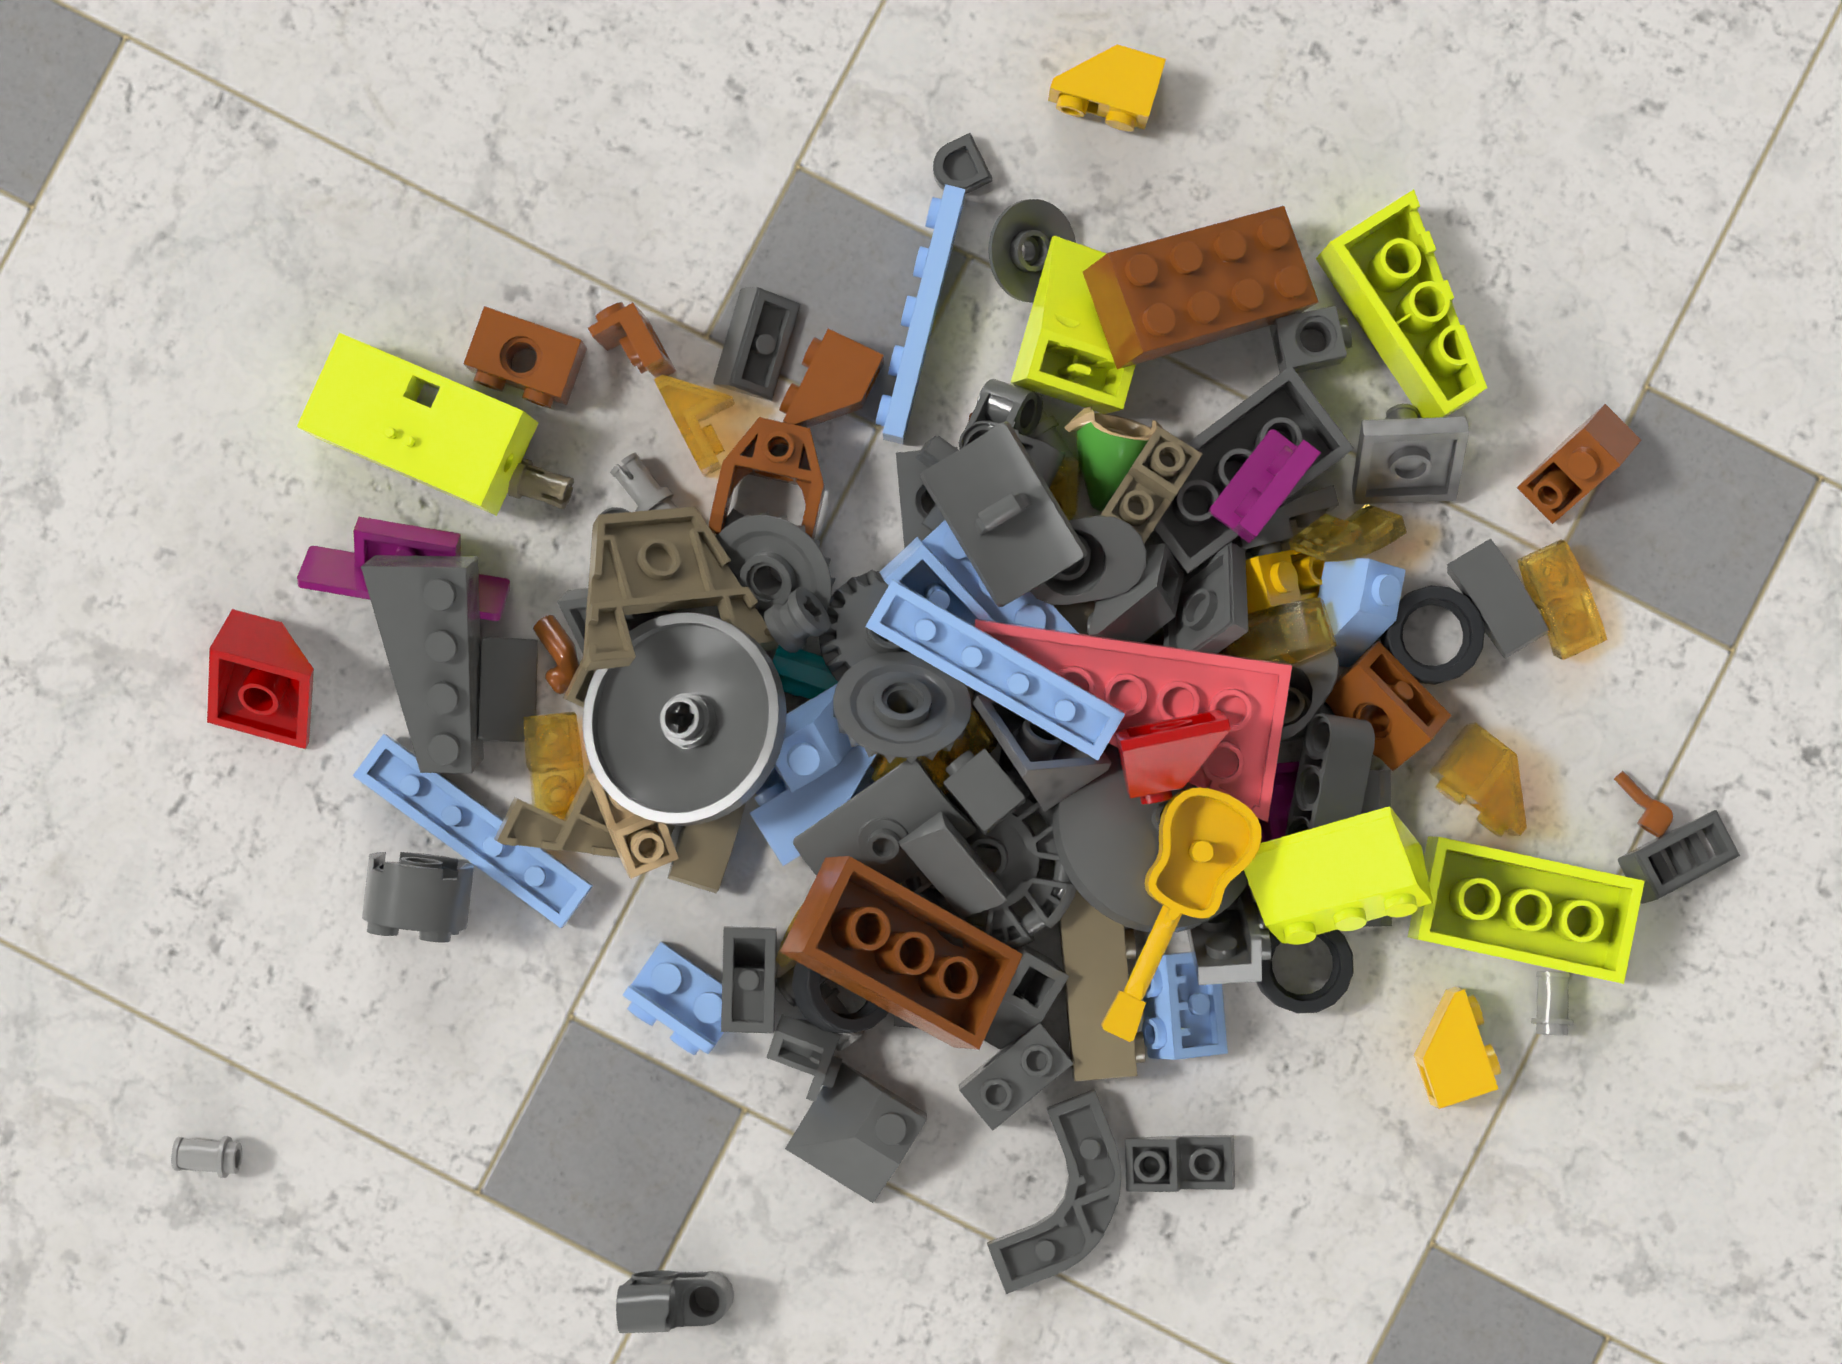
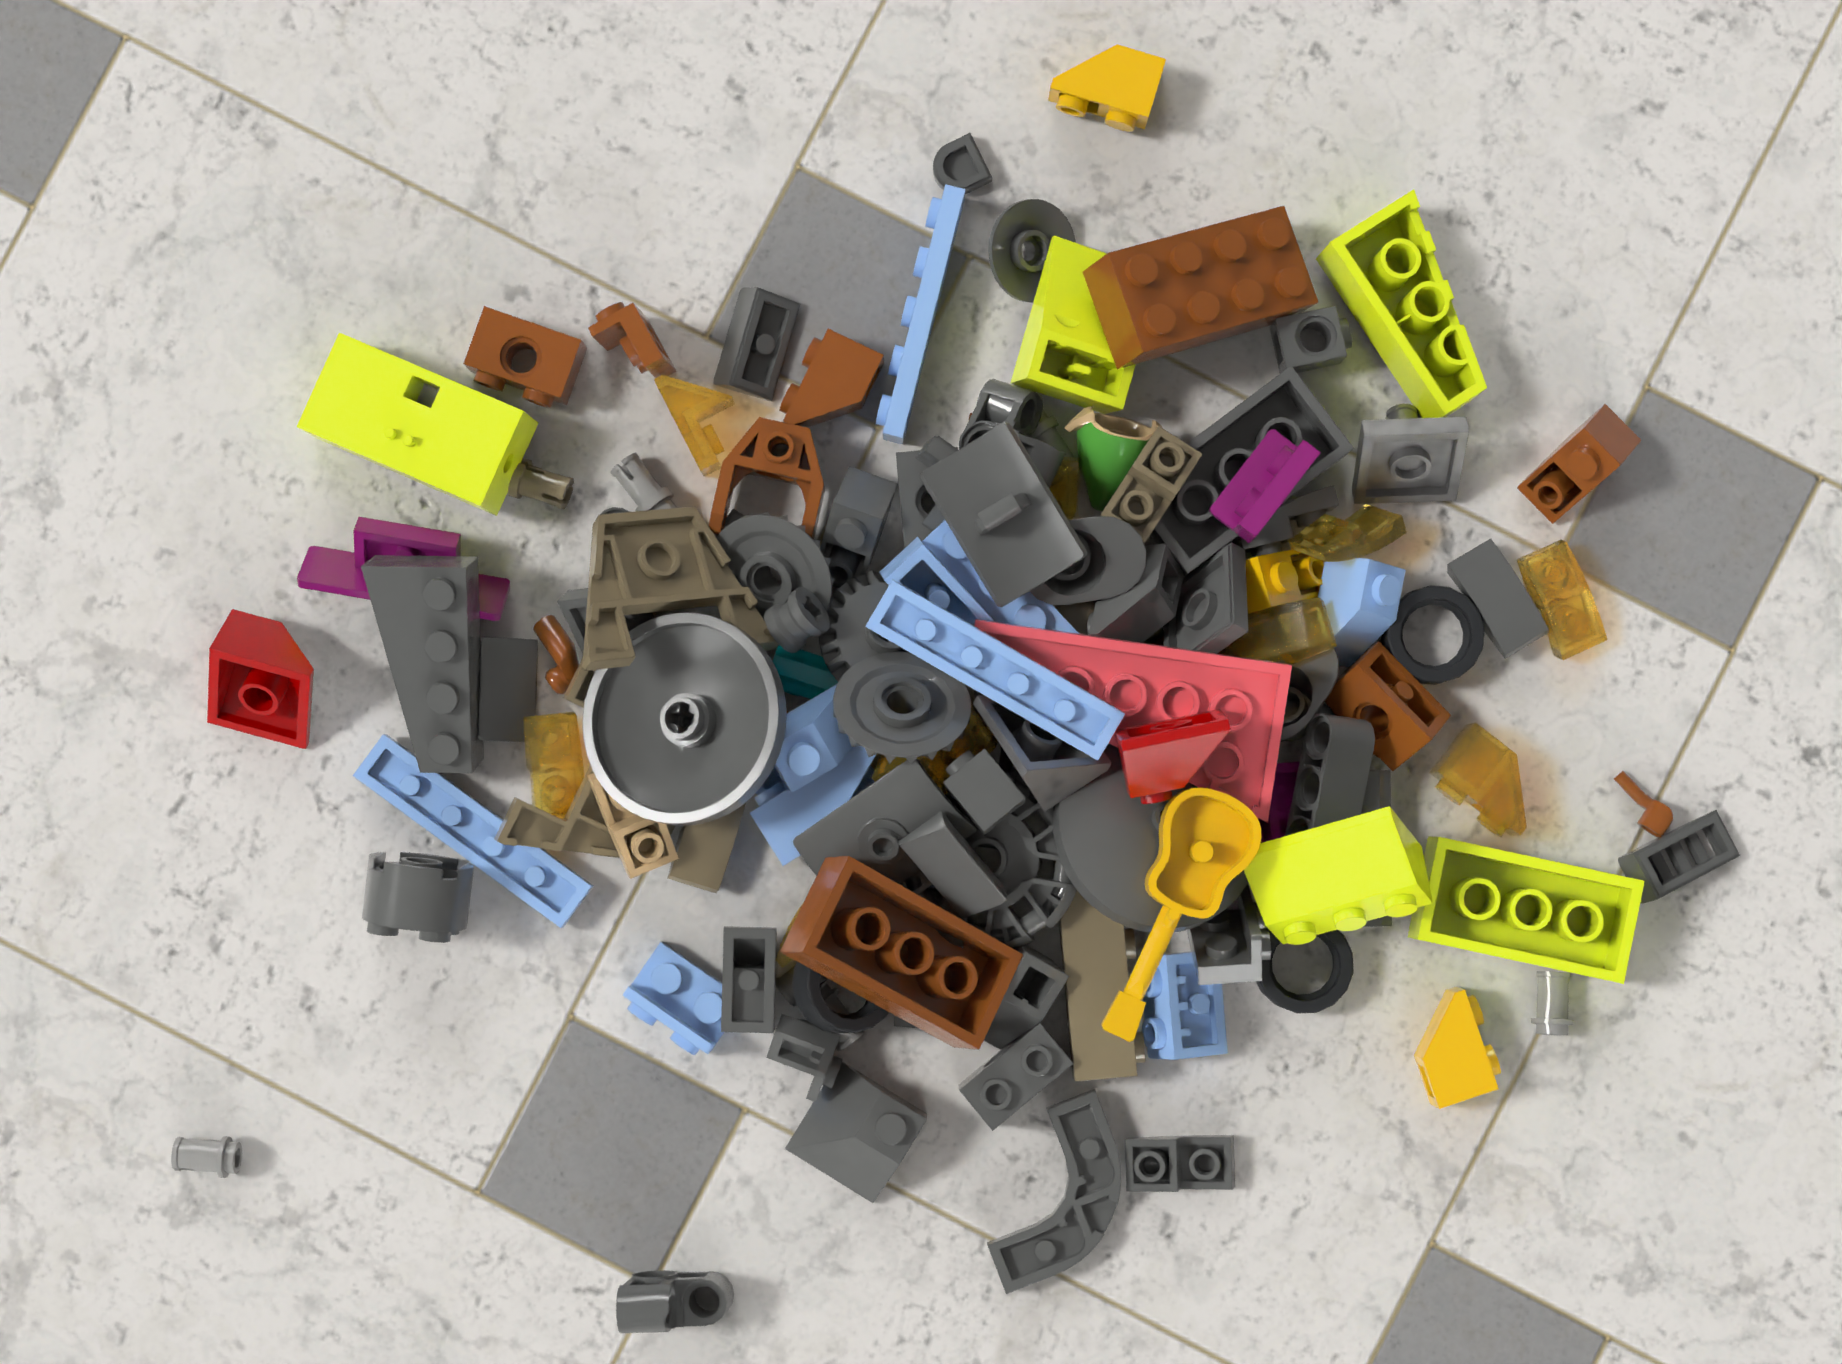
(856, 523): none -> dark grey slope

